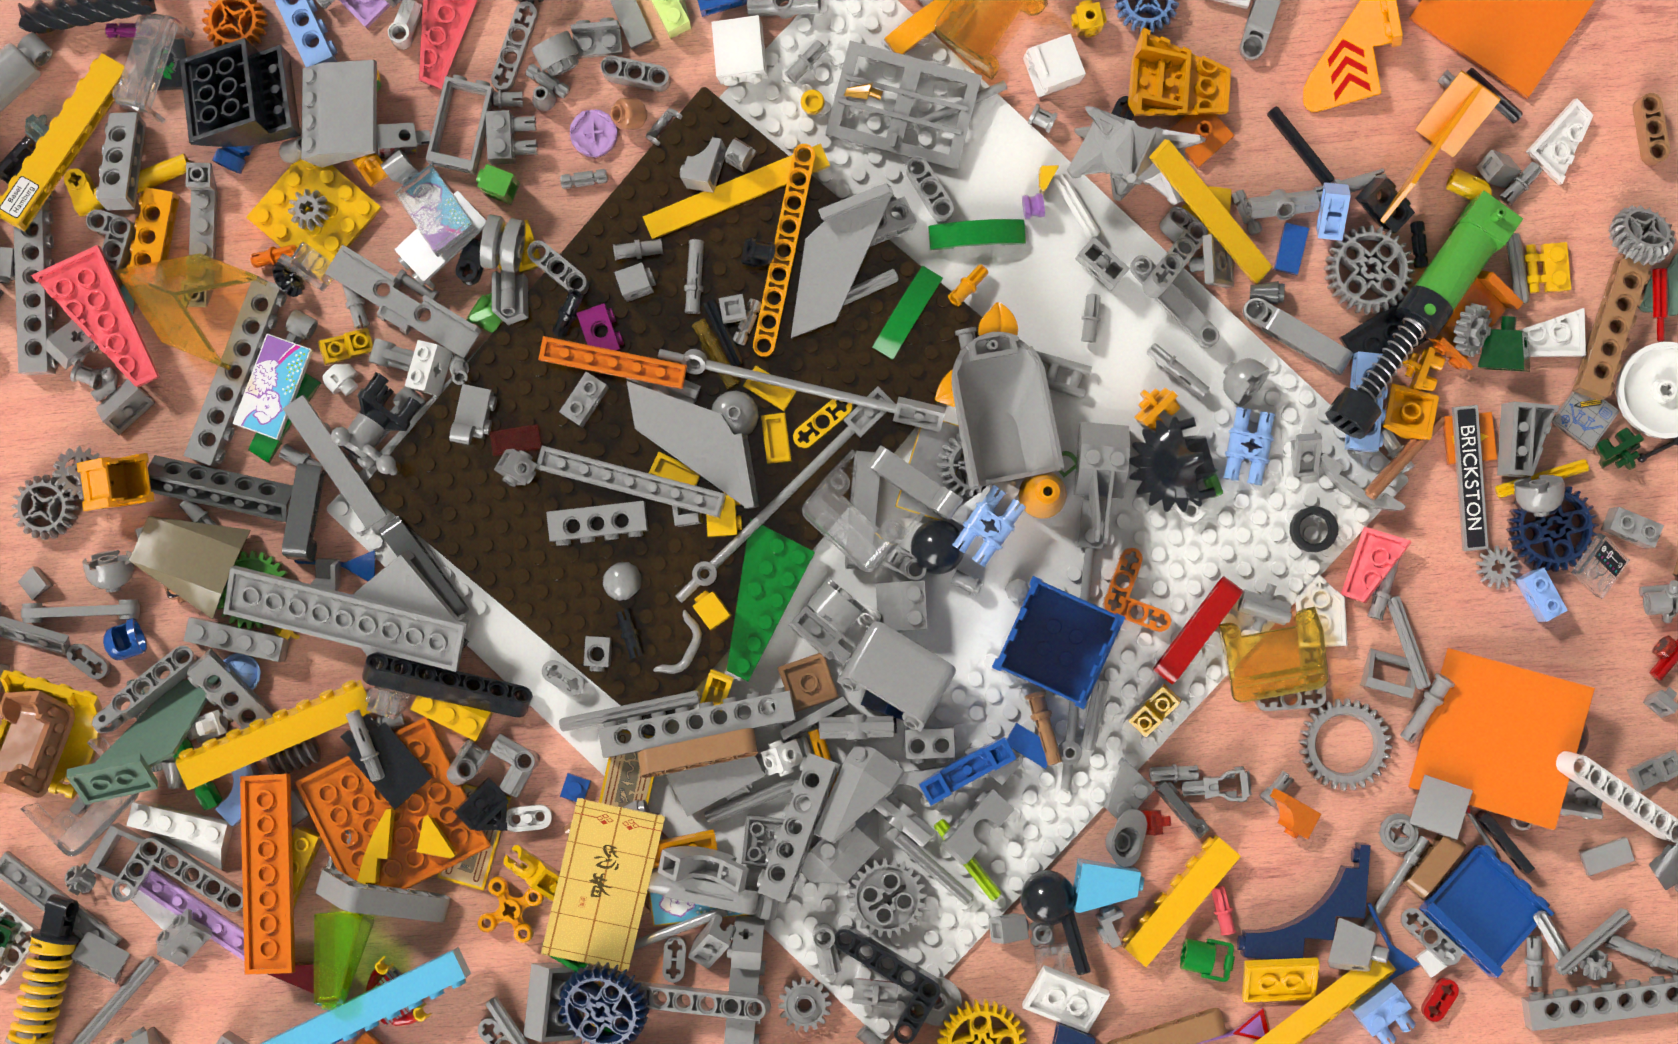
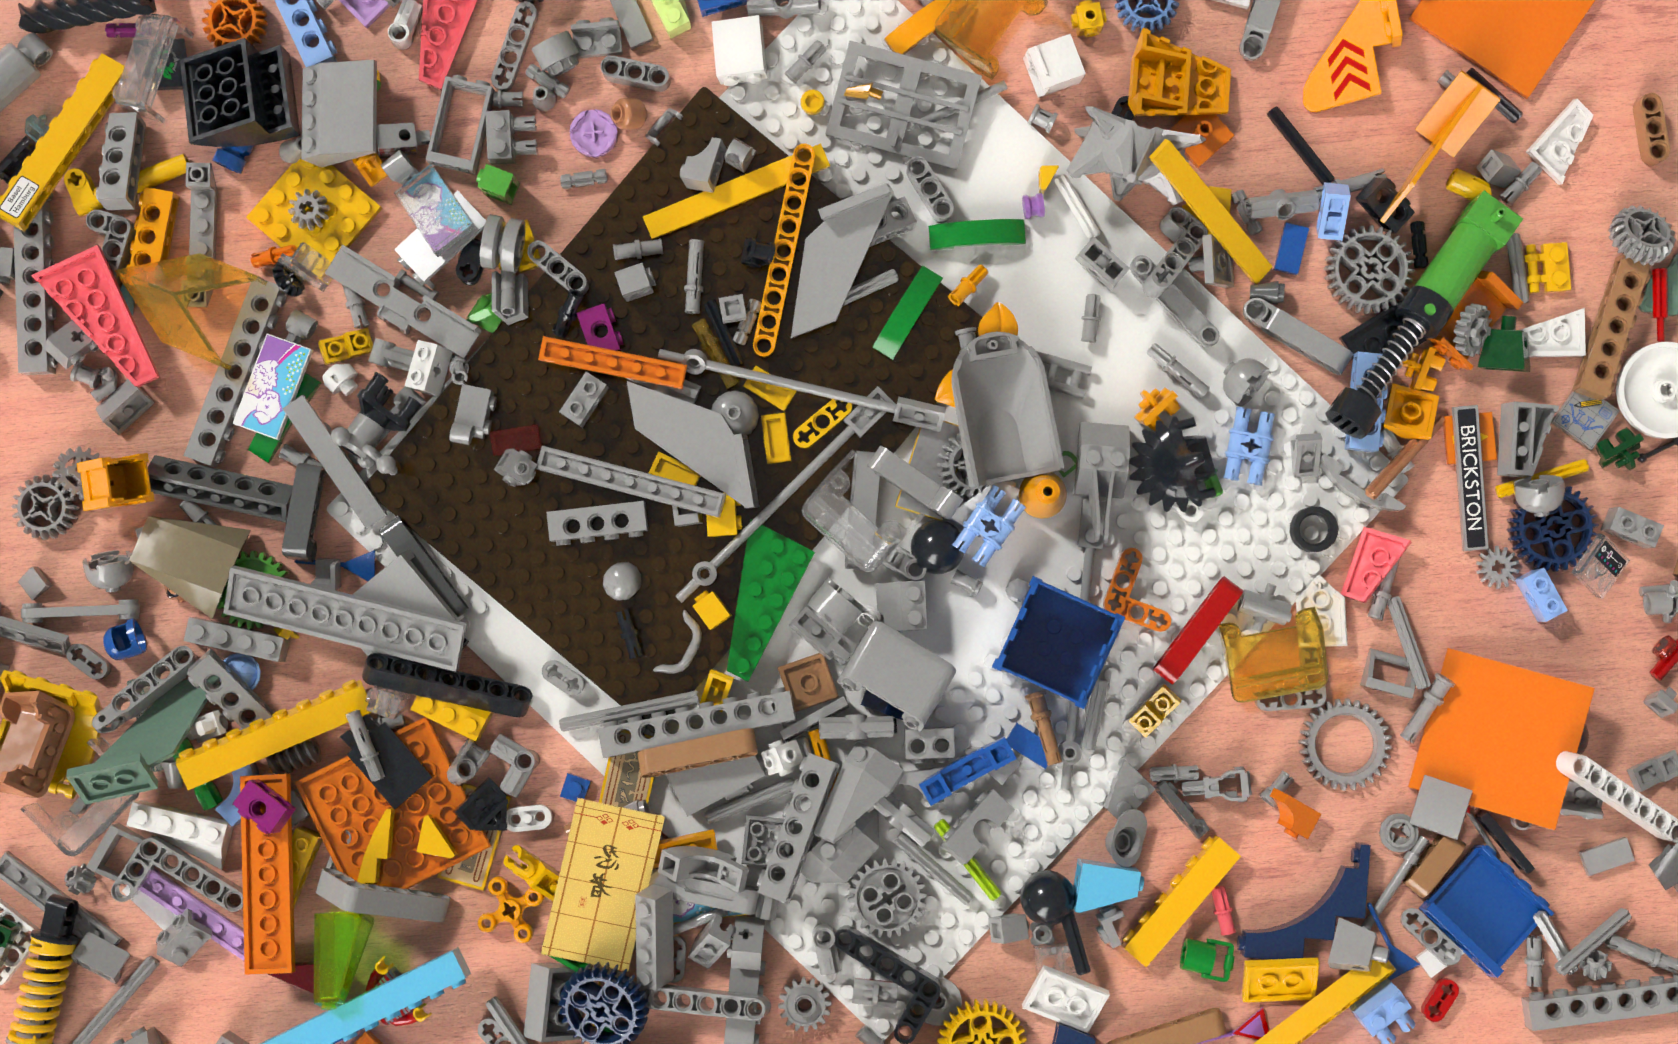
(277, 808): none -> magenta brick
(602, 642): light grey brick -> none
(654, 937): none -> light grey brick
(1155, 821): clear red tile -> none

